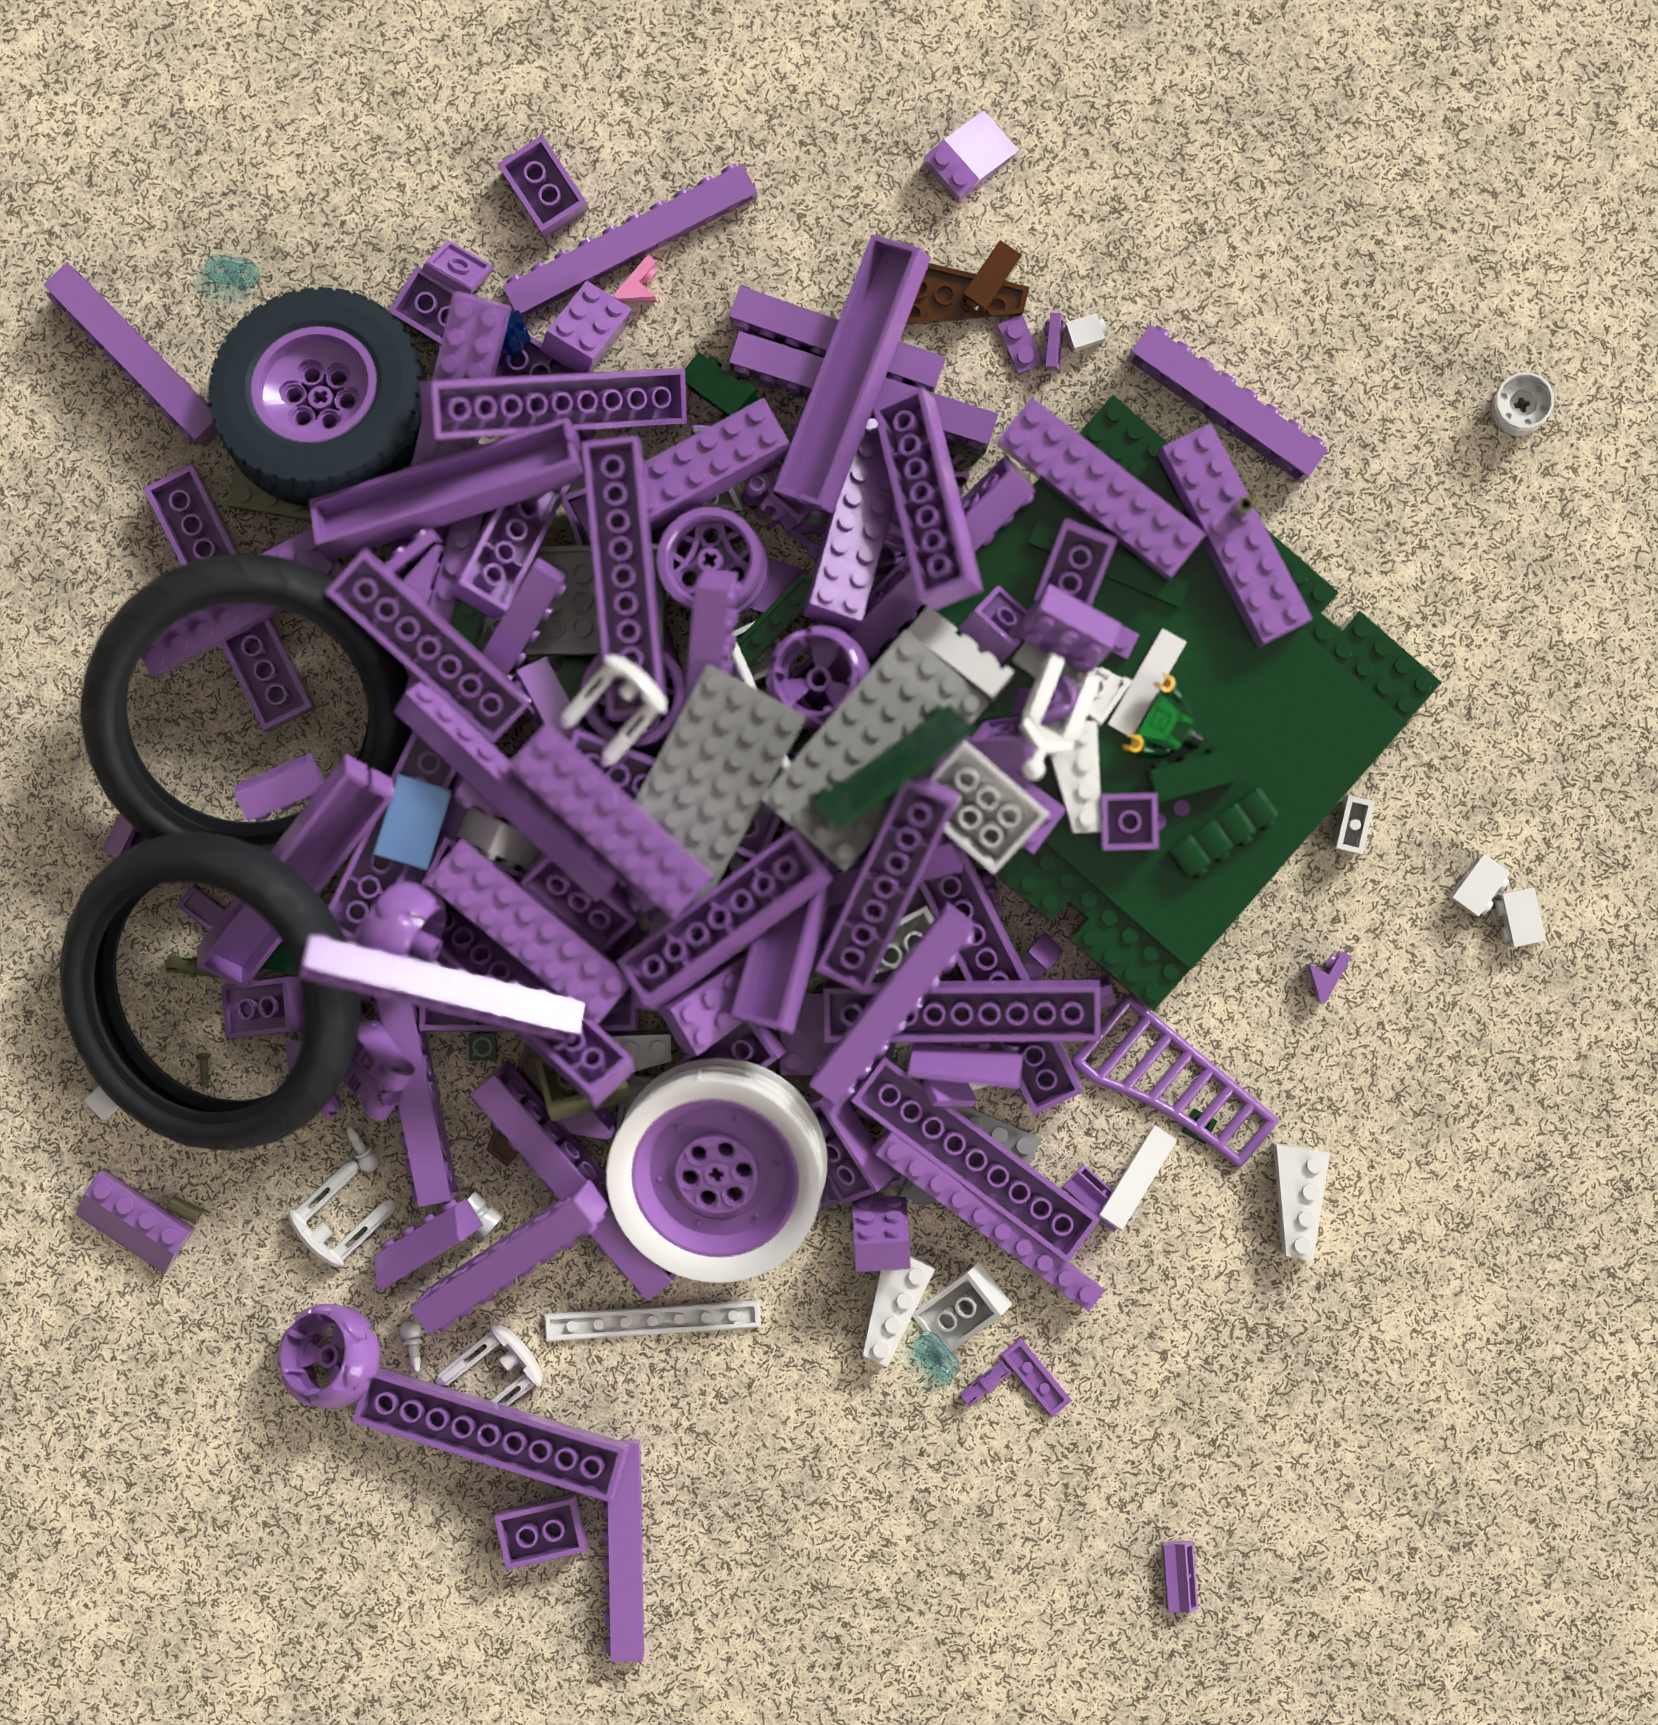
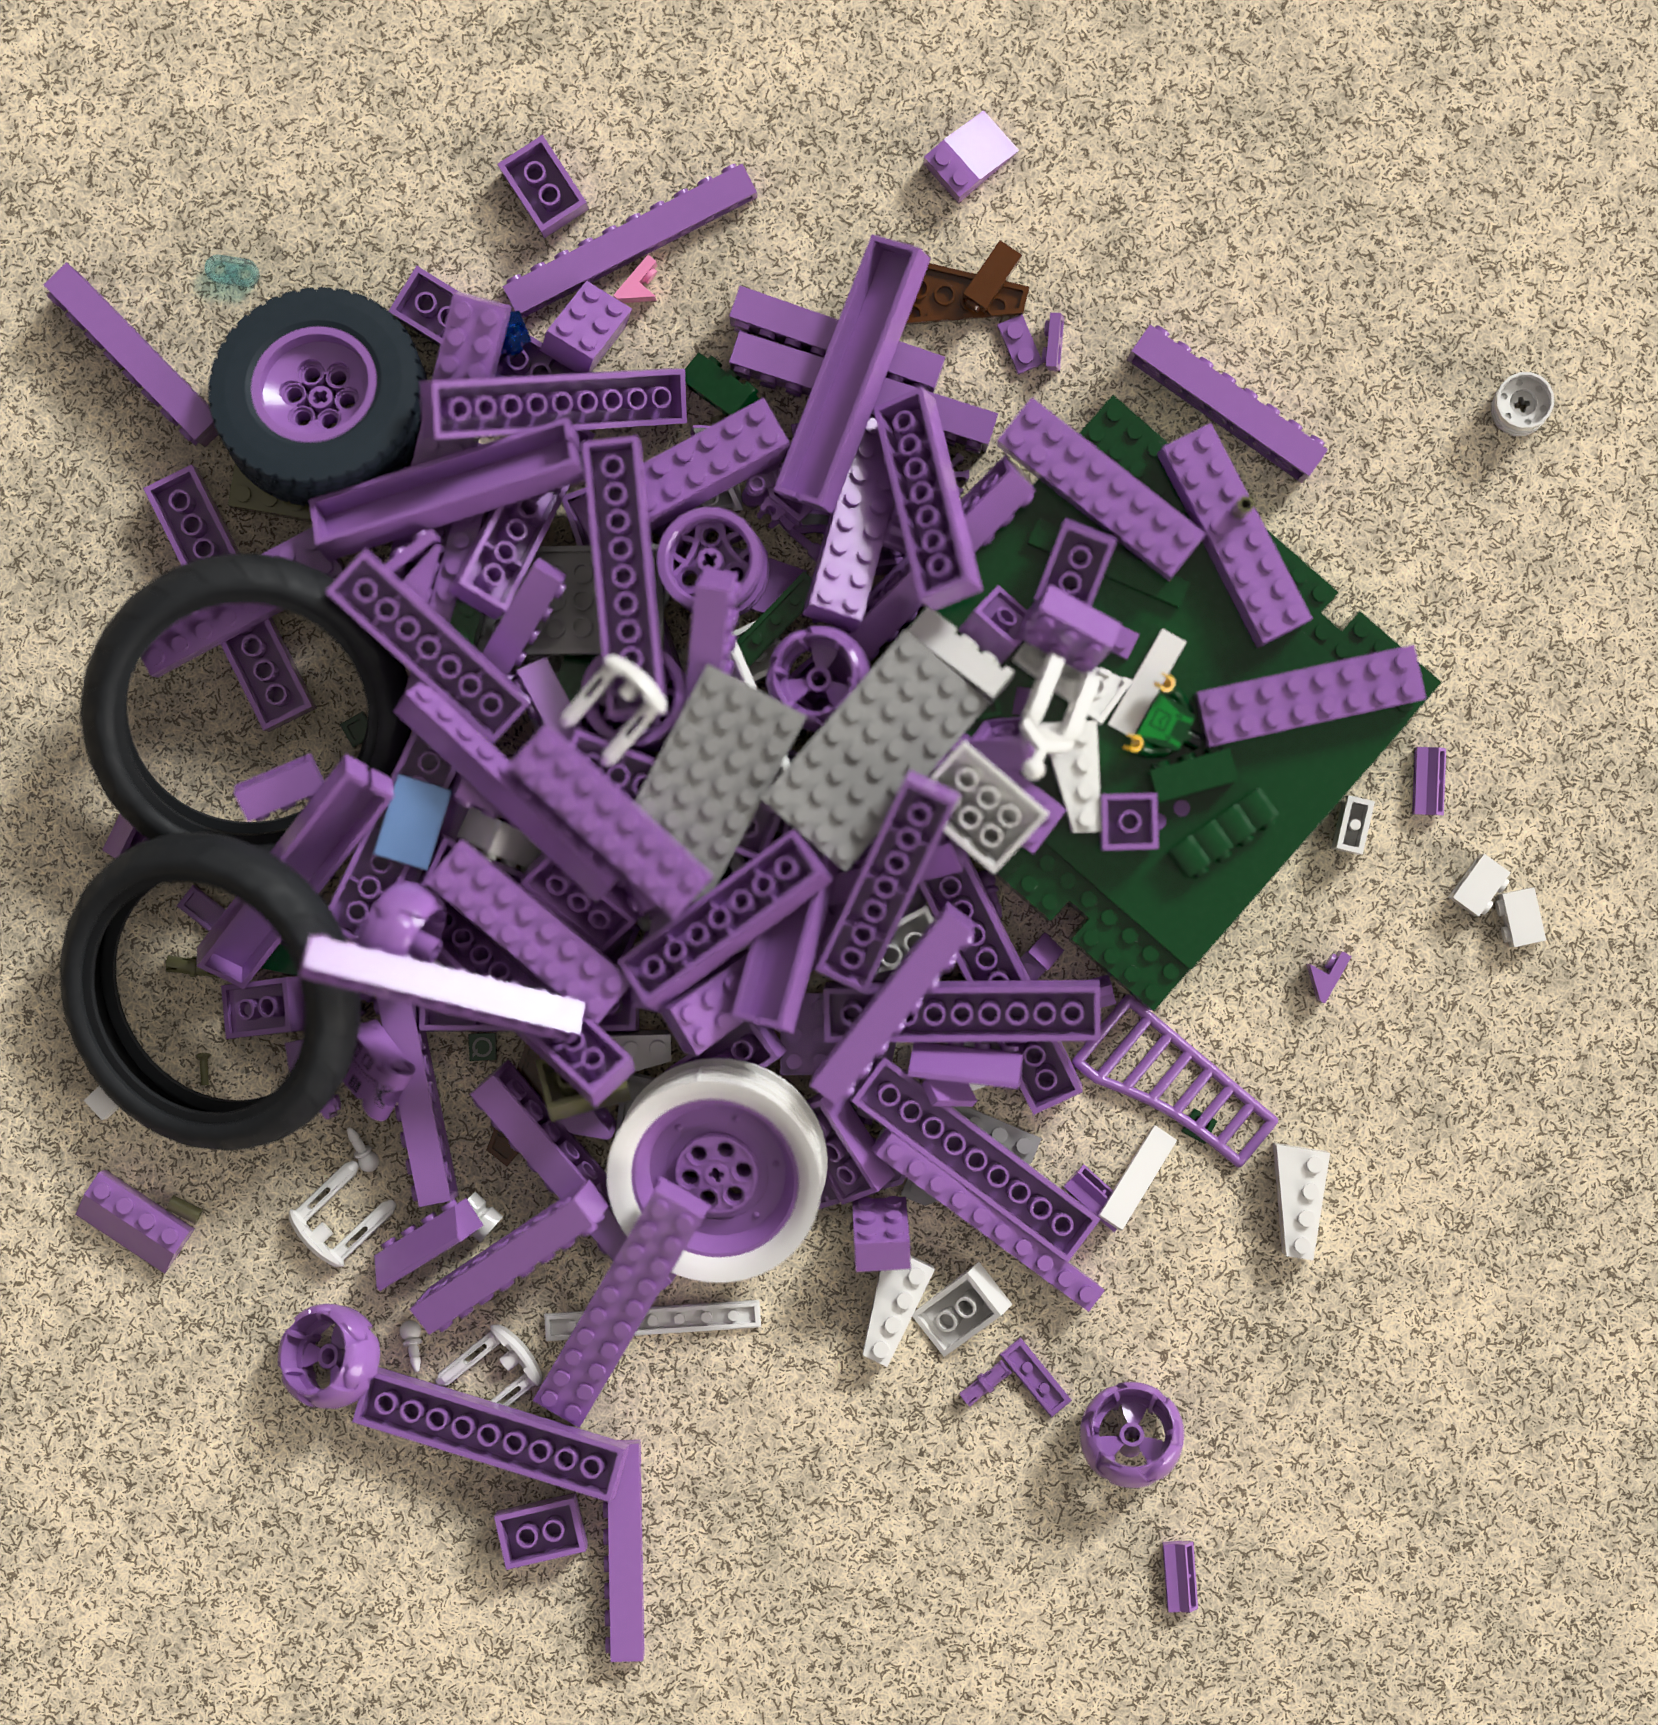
(355, 728): none -> dark green tile
(458, 268): medium lavender tile -> none
(621, 1302): none -> medium lavender brick
(891, 767): dark green slope -> none
(937, 1356): clear light blue plate -> none
(1063, 703): medium lavender tile -> none
(1085, 332): white brick -> none
(1159, 1455): none -> medium lavender wheel
(1309, 696): none -> medium lavender brick
(1429, 781): none -> medium lavender piece

